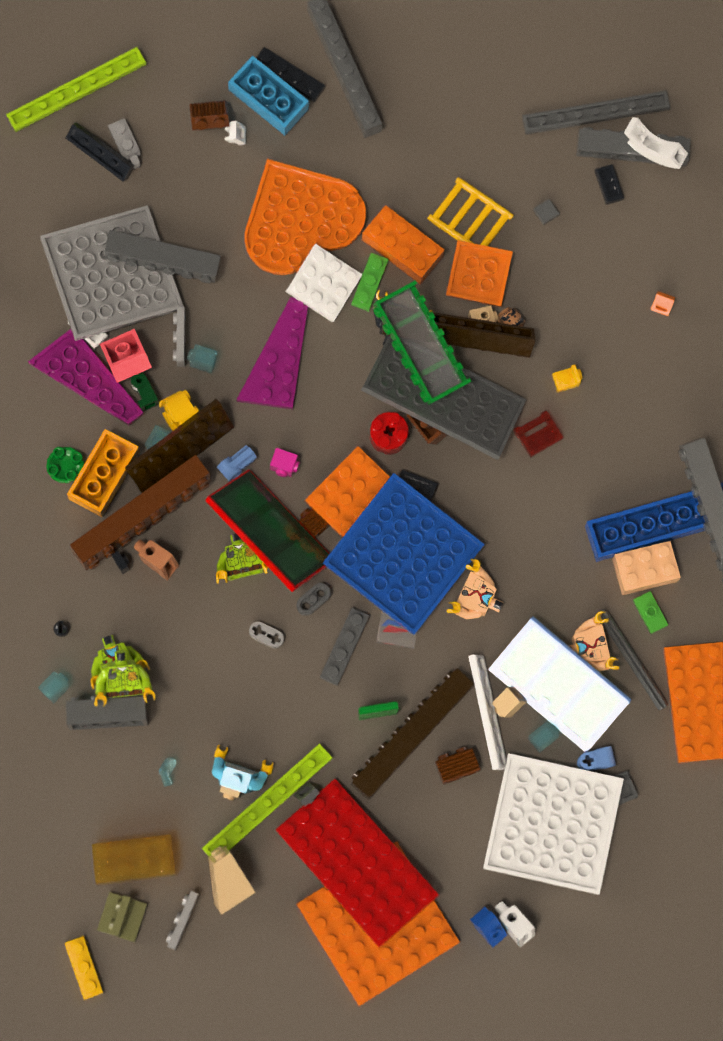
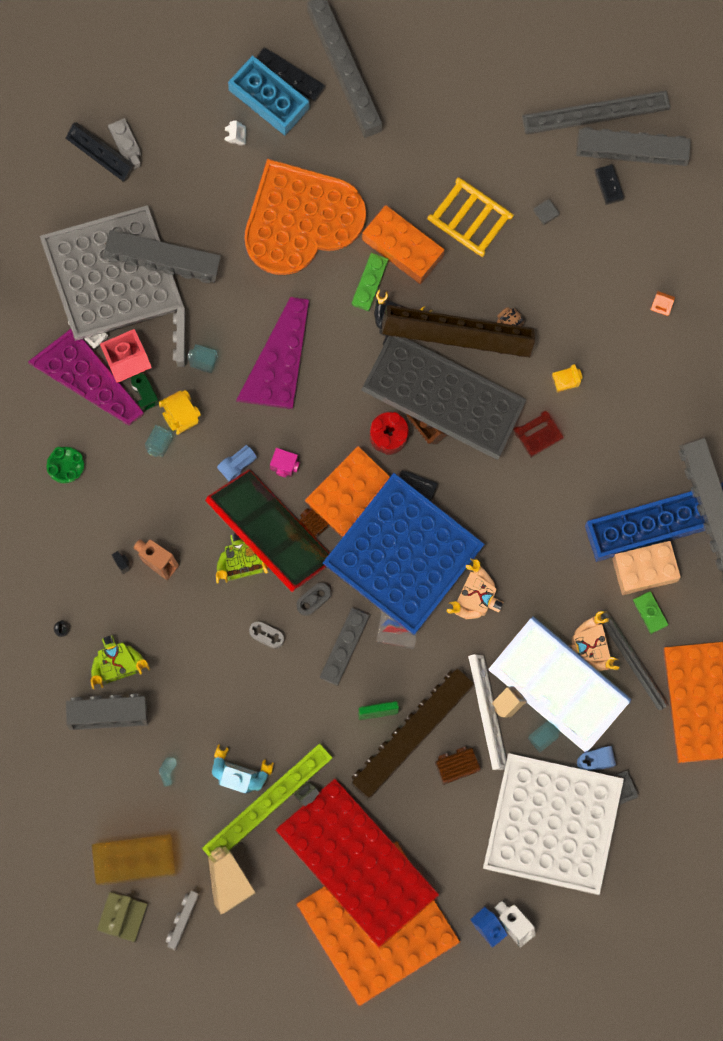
(54, 686): clear light blue brick -> none
(76, 89): lime plate -> none
(83, 968): yellow plate -> none
(103, 473): light orange brick -> none
(122, 679): lime torso -> none
(140, 513): reddish brown brick -> none
(180, 445): dark brown plate -> none
(209, 115): reddish brown brick -> none
(230, 793): tan plate -> none
(323, 283): white plate -> none
(420, 343): clear window -> none
(479, 273): orange plate -> none
(484, 313): tan brick -> none
(654, 148): white arch -> none

